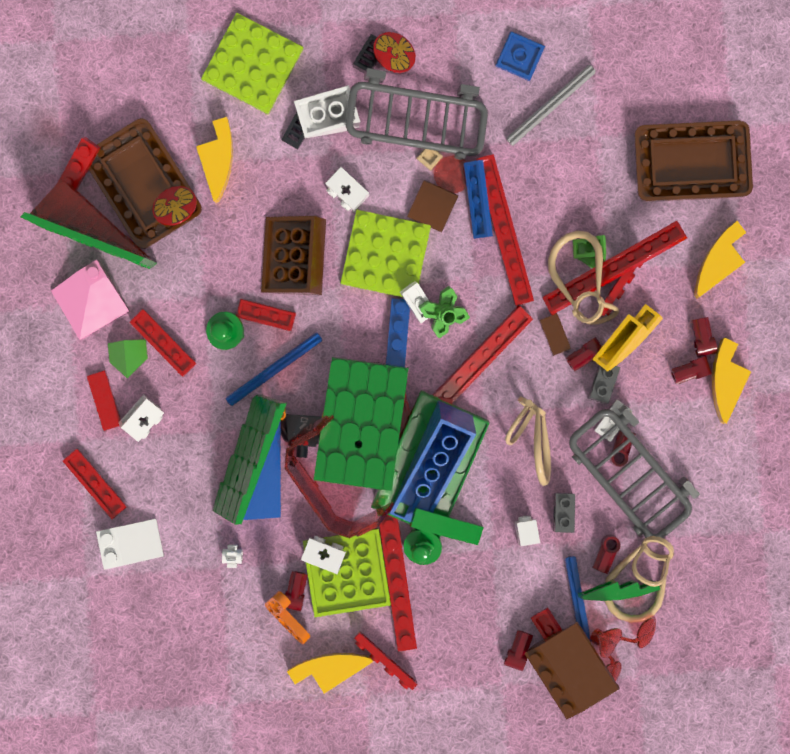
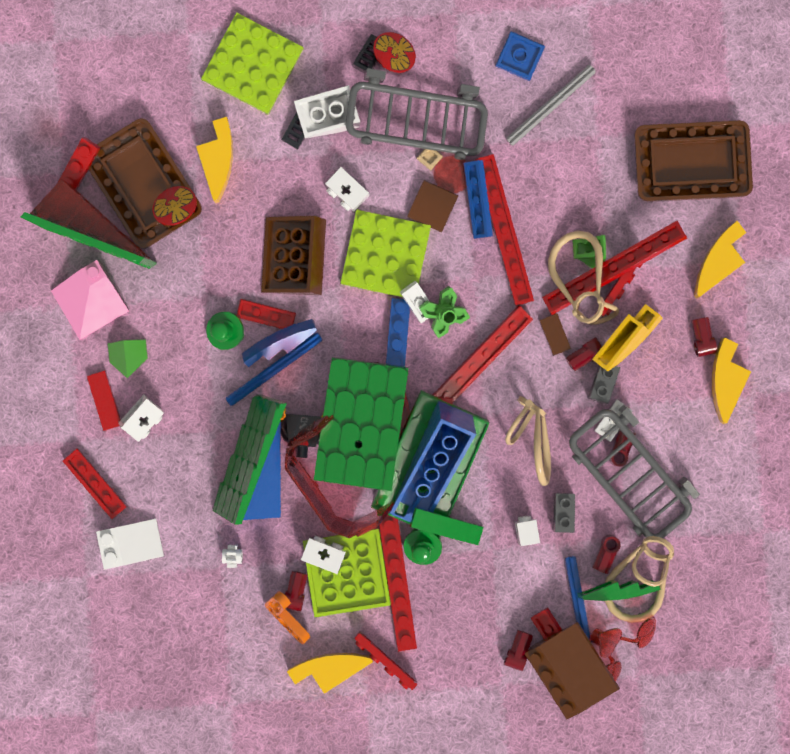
(163, 343): red plate -> none
(284, 339): none -> blue slope
(695, 369): dark red piece -> none

